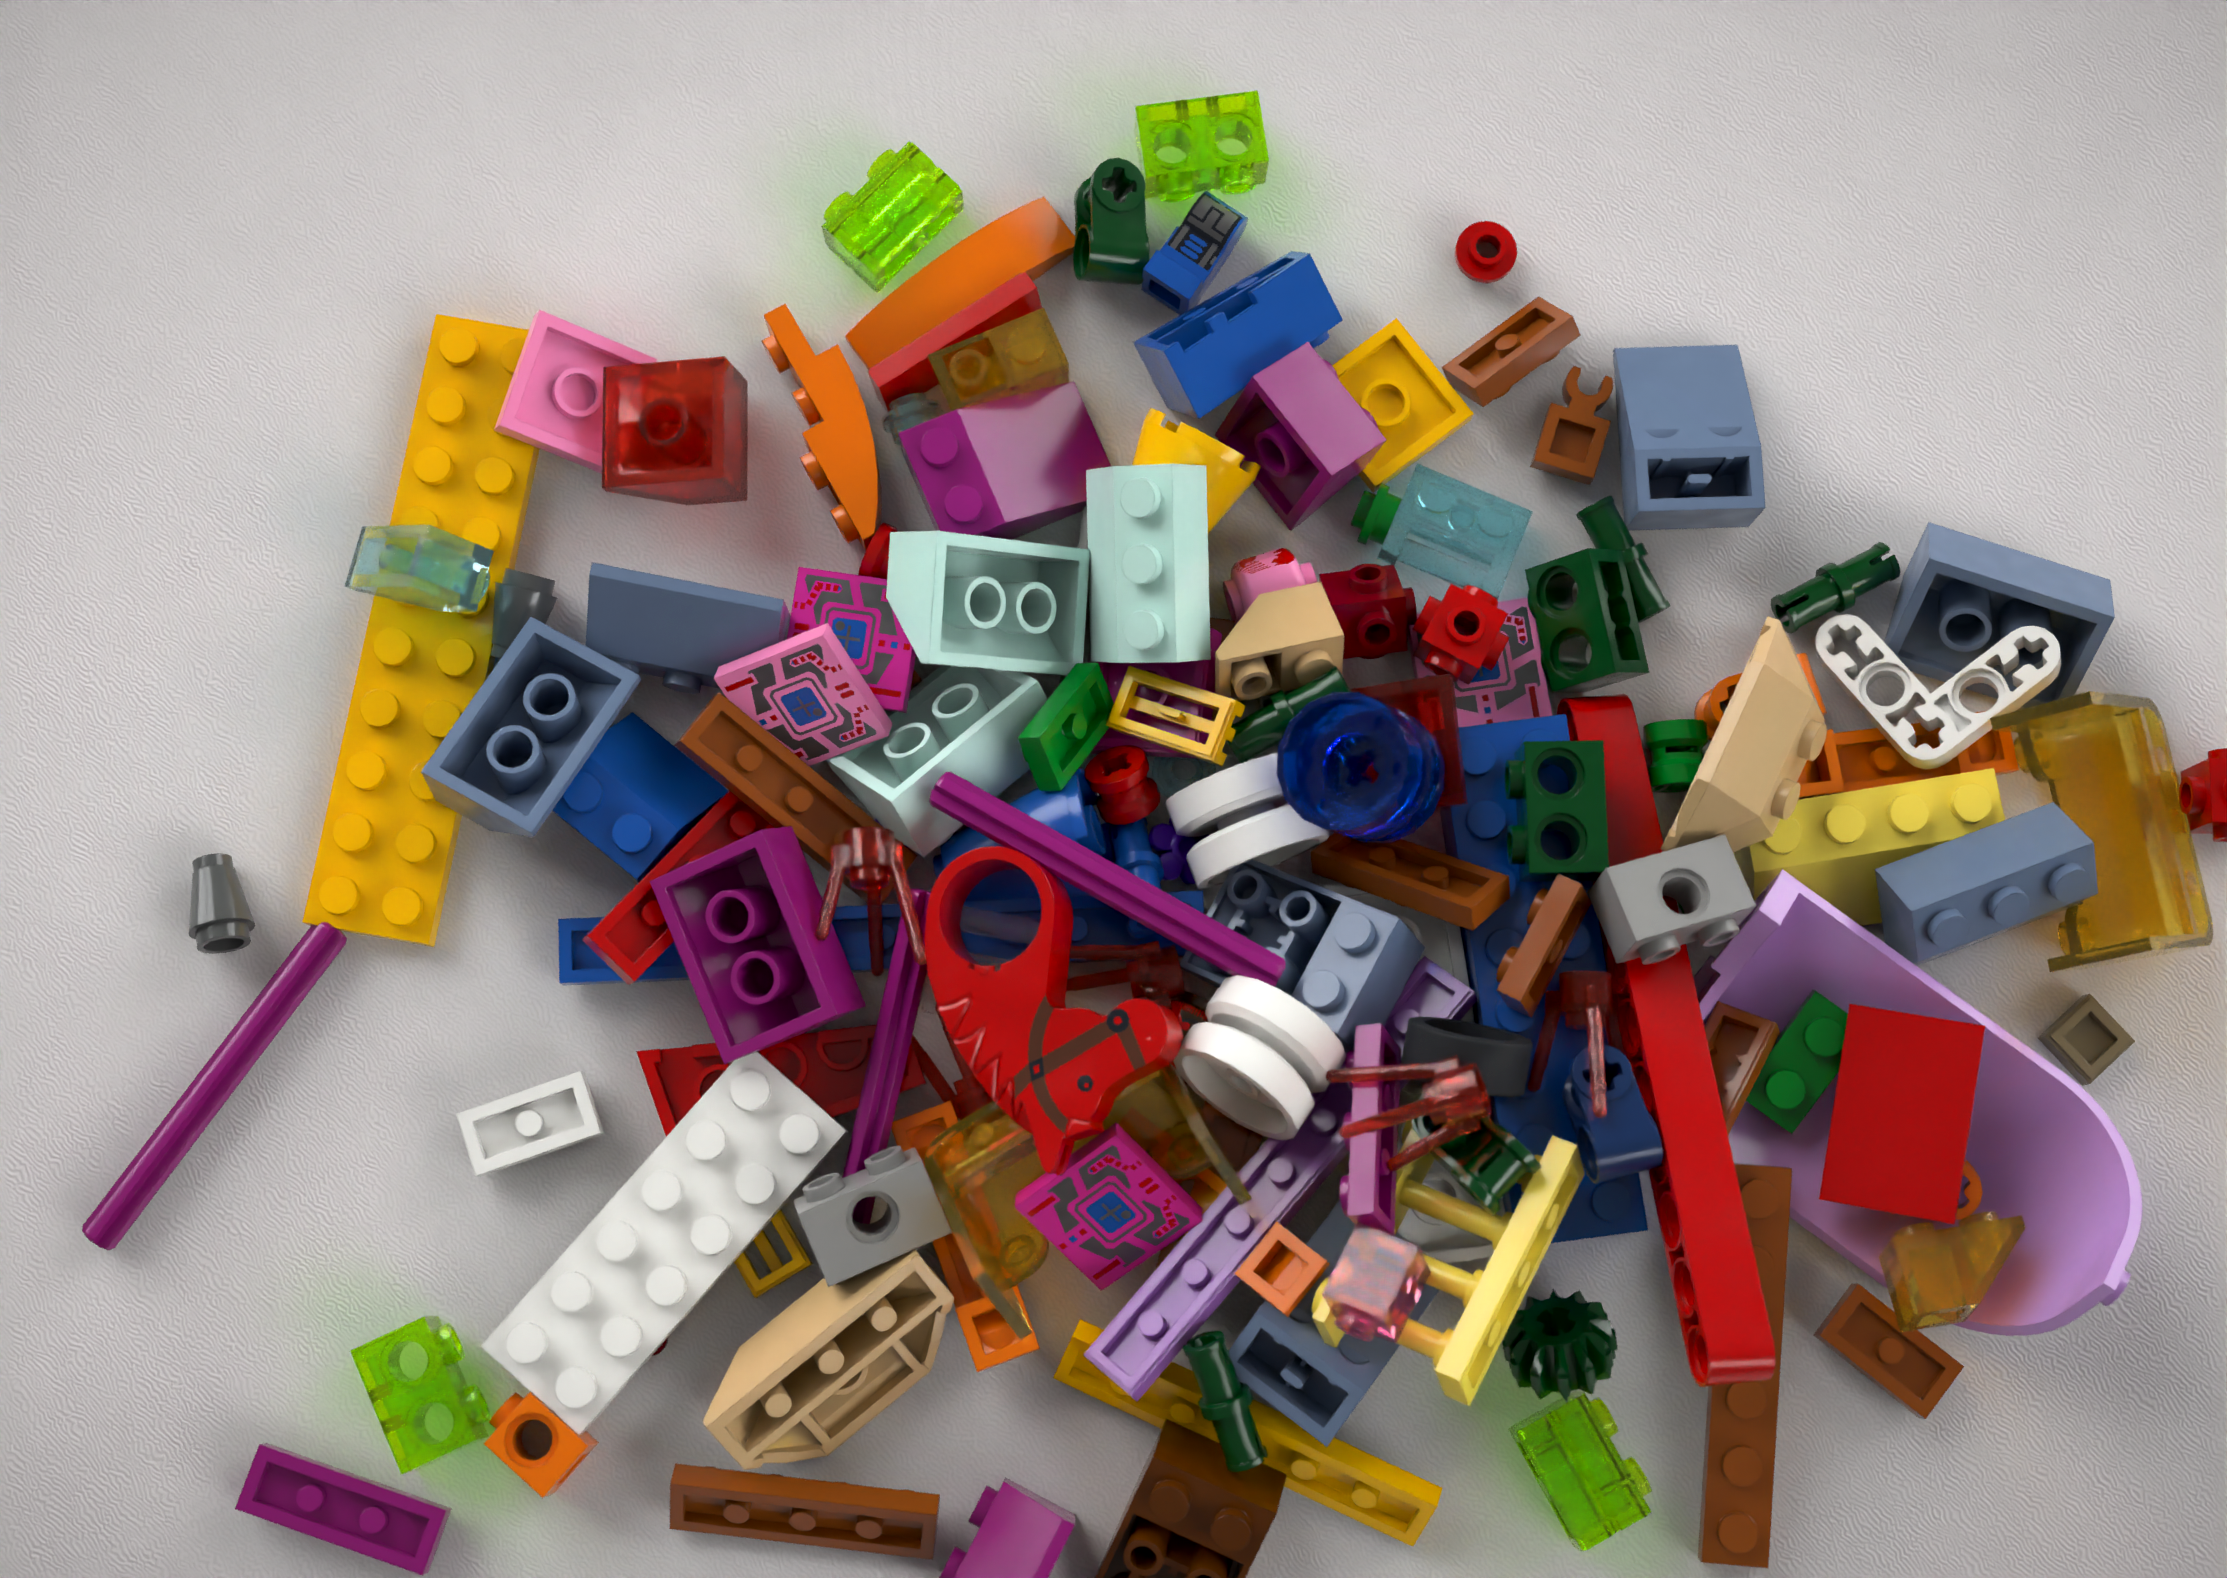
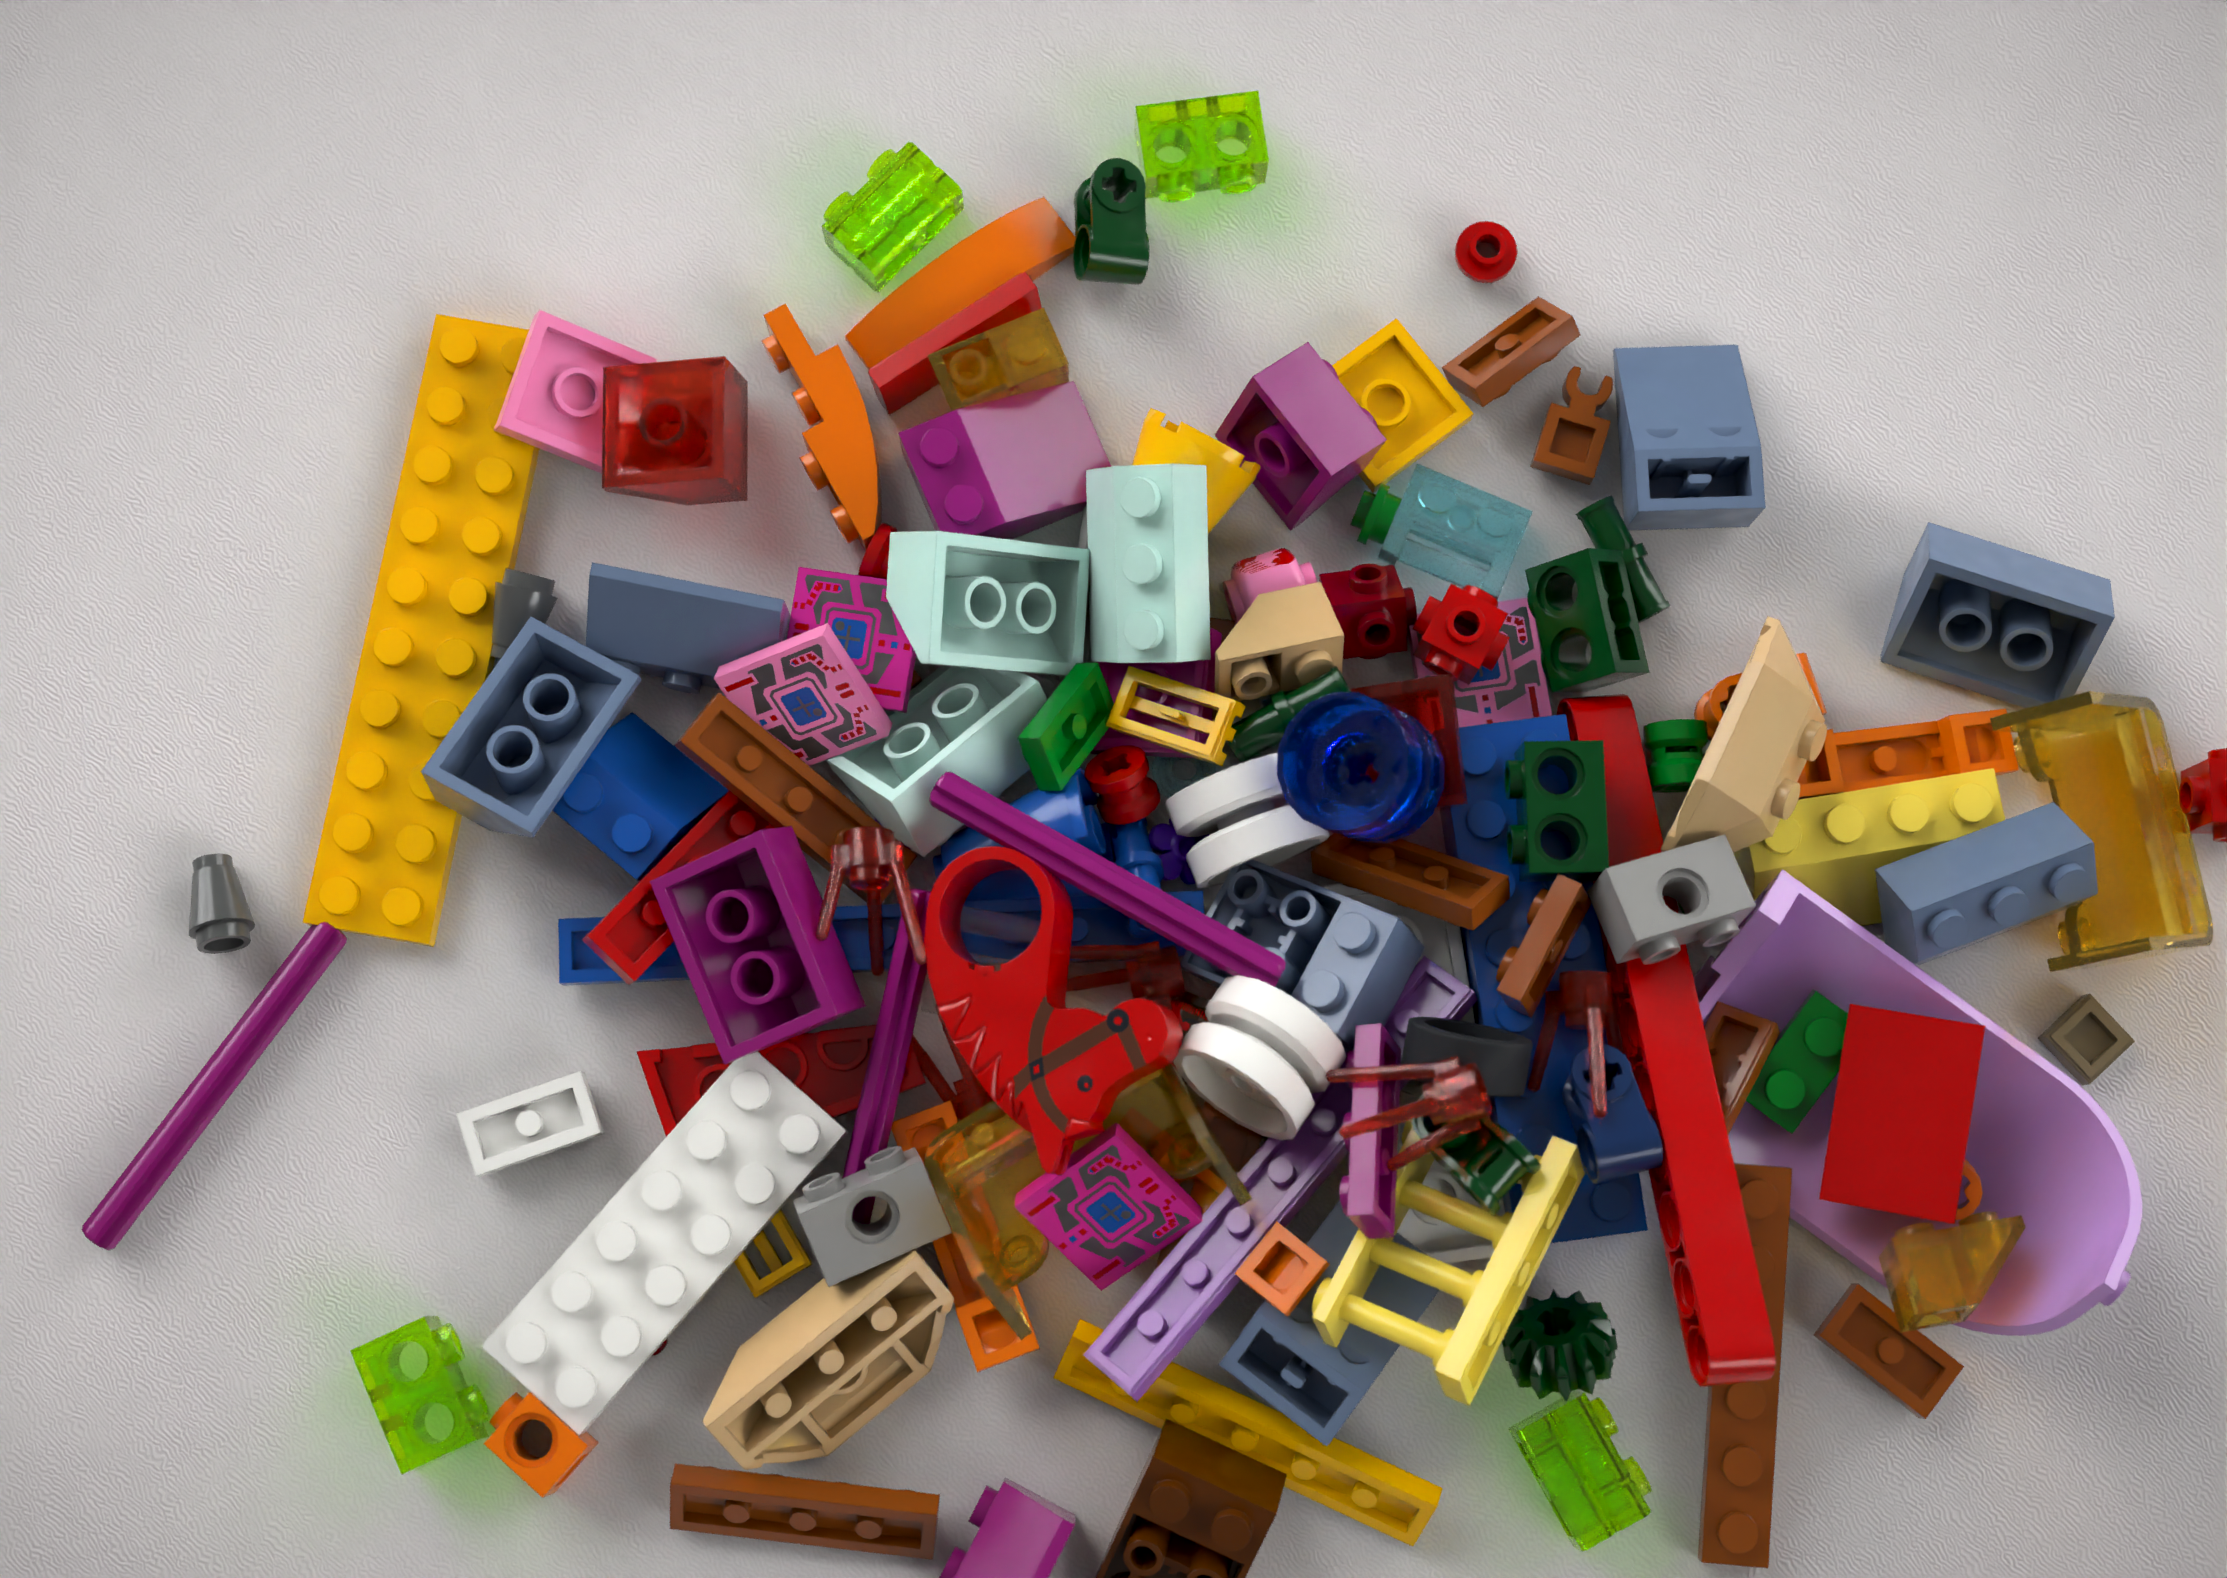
(343, 1508): magenta plate -> none
(420, 567): clear light blue slope -> none
(909, 412): clear light blue plate -> none
(1193, 254): blue leg -> none
(1225, 1401): dark green pin -> none
(1238, 333): blue wedge -> none
(1375, 1284): clear pink brick -> none
(1835, 587): dark green pin -> none
(1943, 706): white beam -> none

